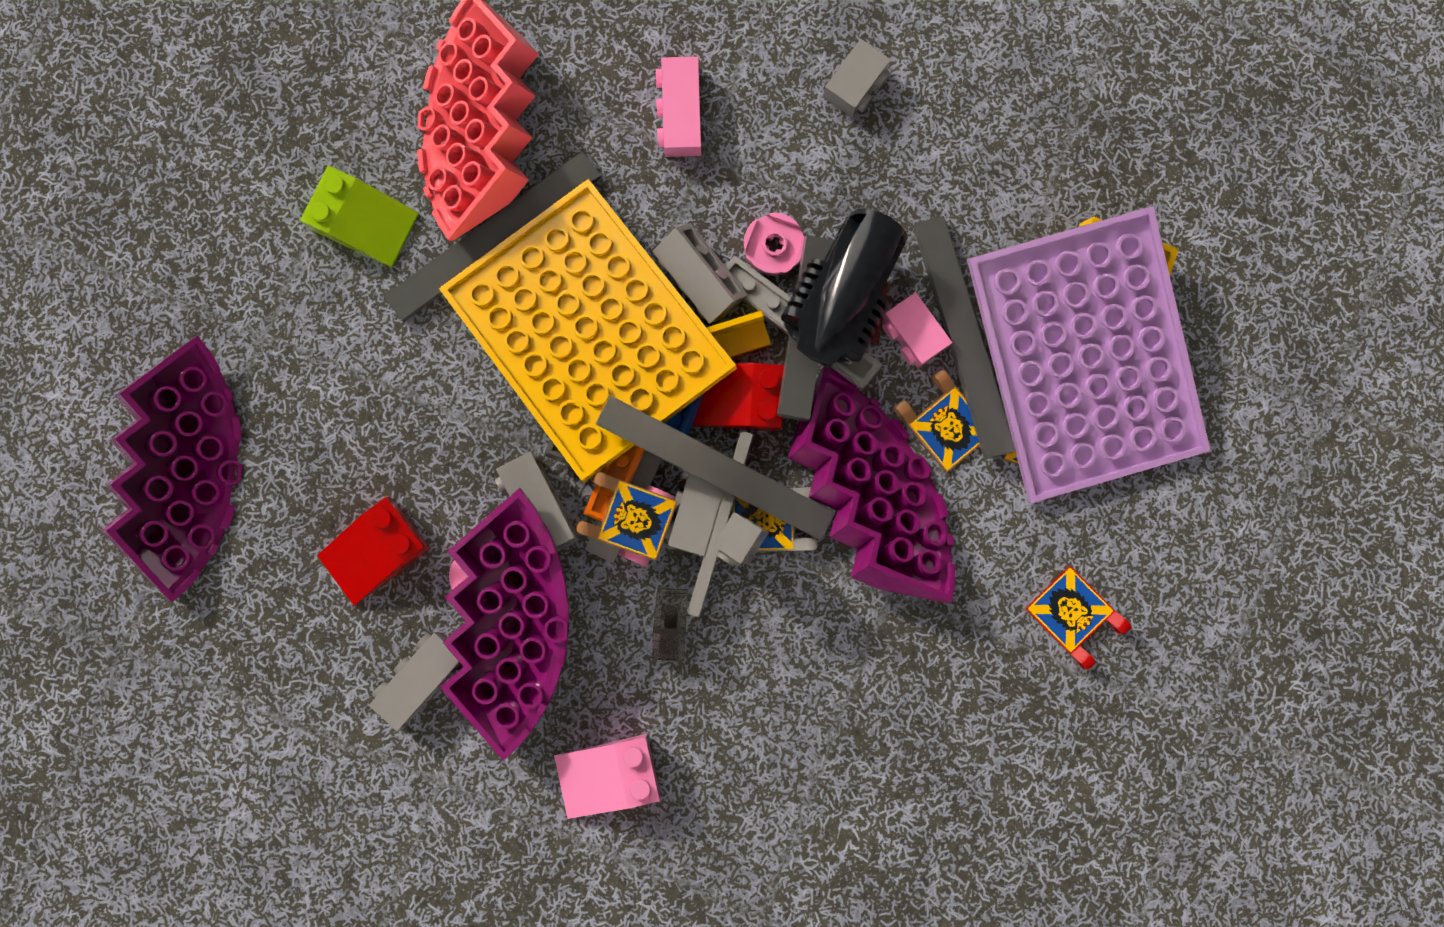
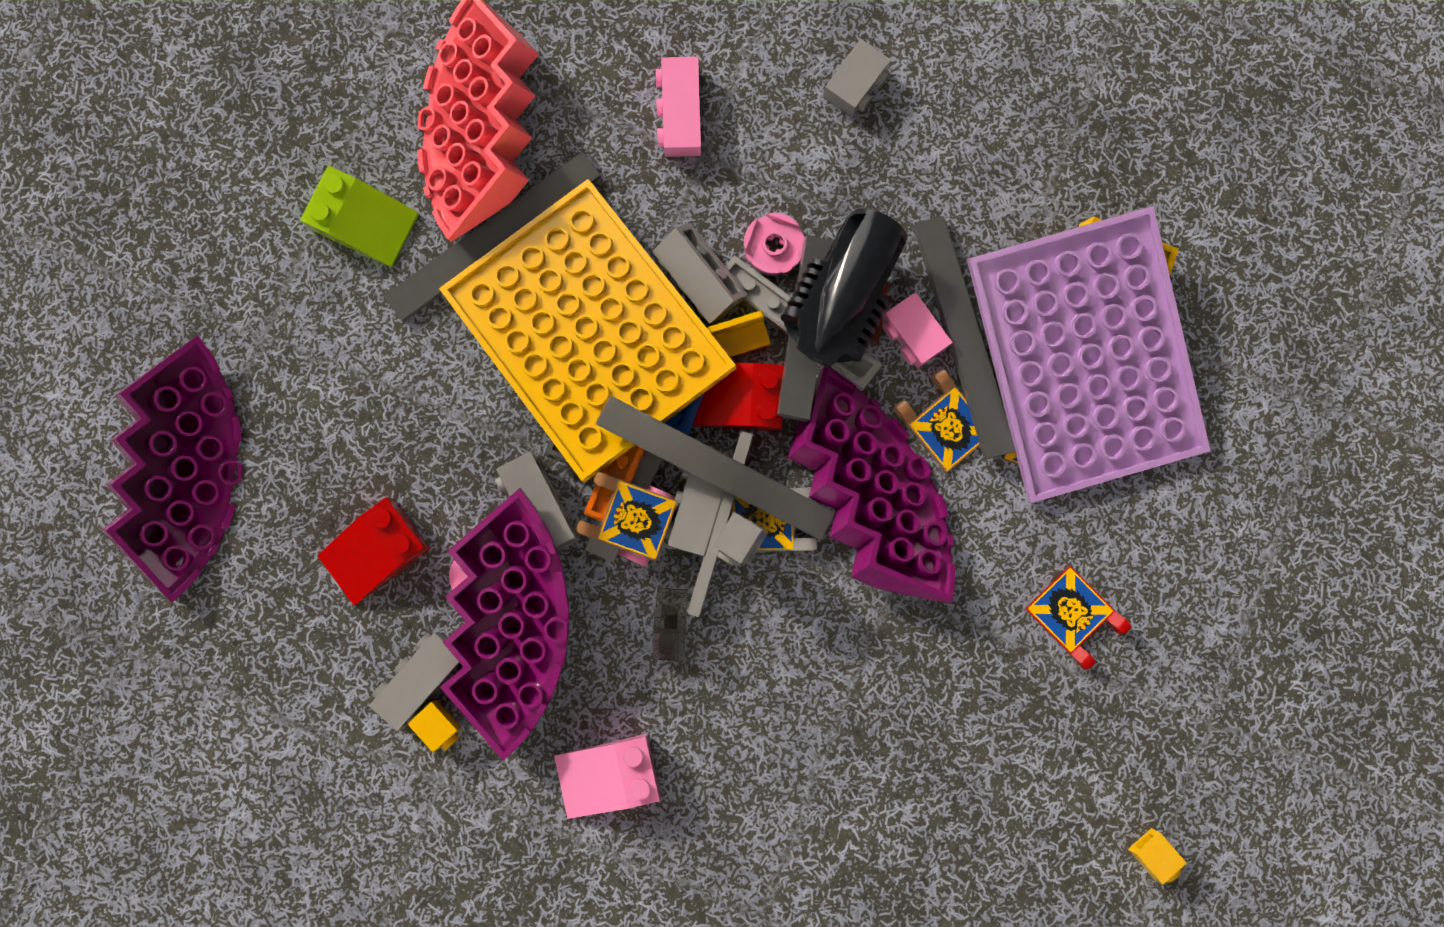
(435, 727): none -> yellow brick
(1158, 857): none -> yellow brick

